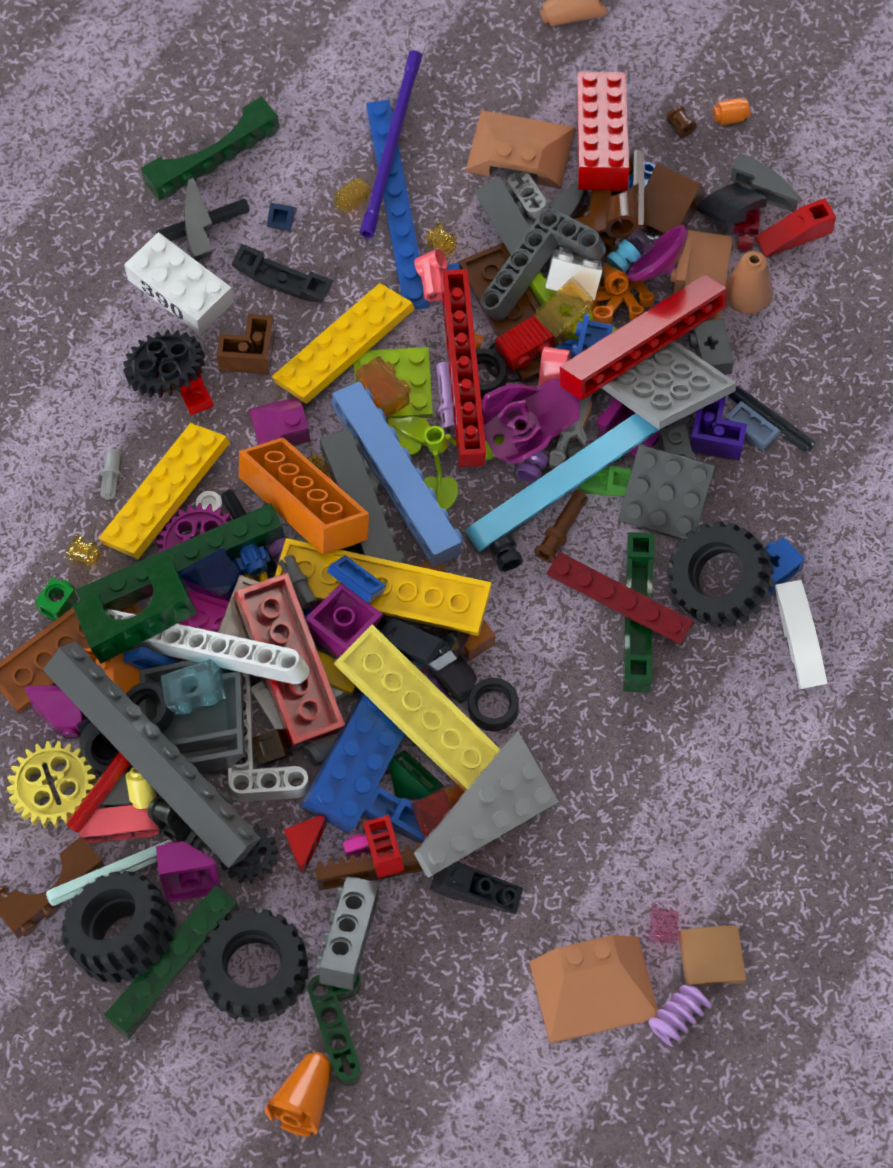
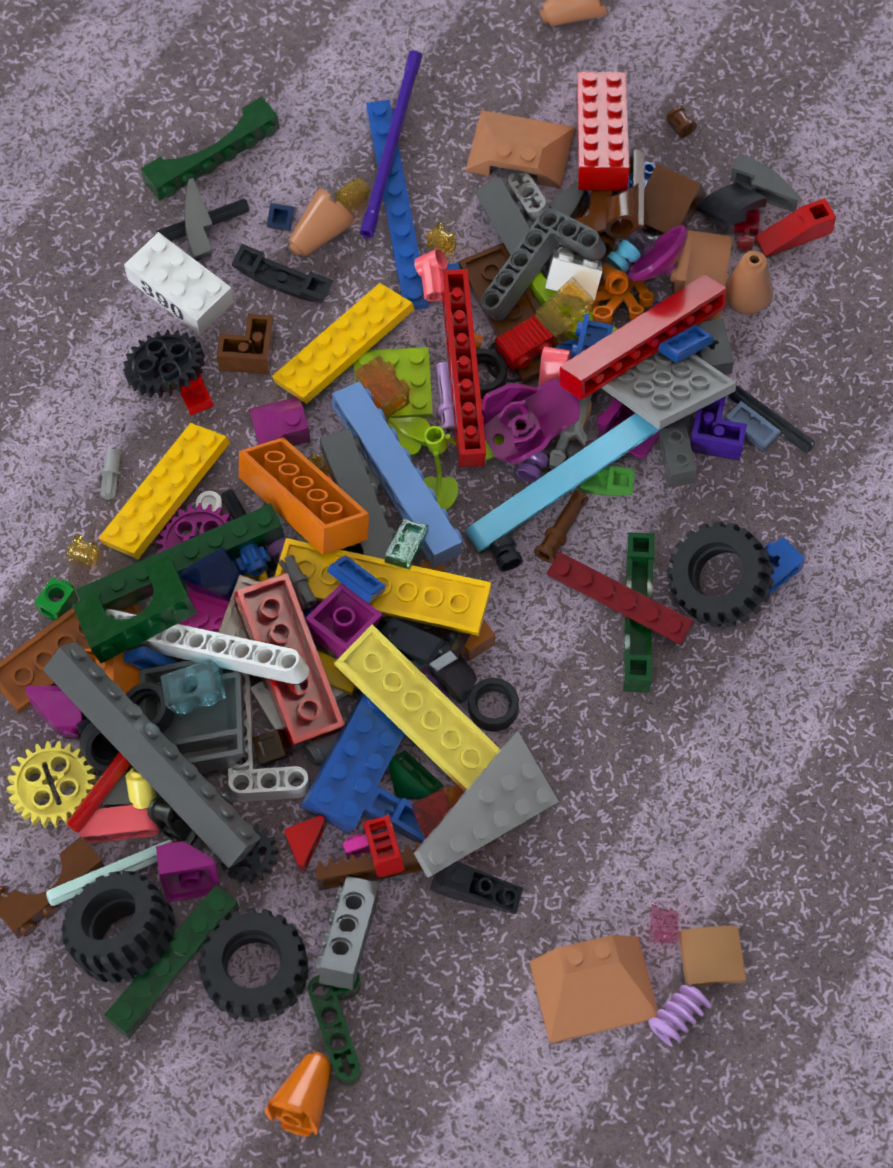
(319, 224): none -> nougat cone
(406, 544): none -> clear green plate
(666, 491): dark grey plate -> none
(685, 343): none -> blue plate
(731, 111): orange brick -> none
(801, 634): white slope -> none

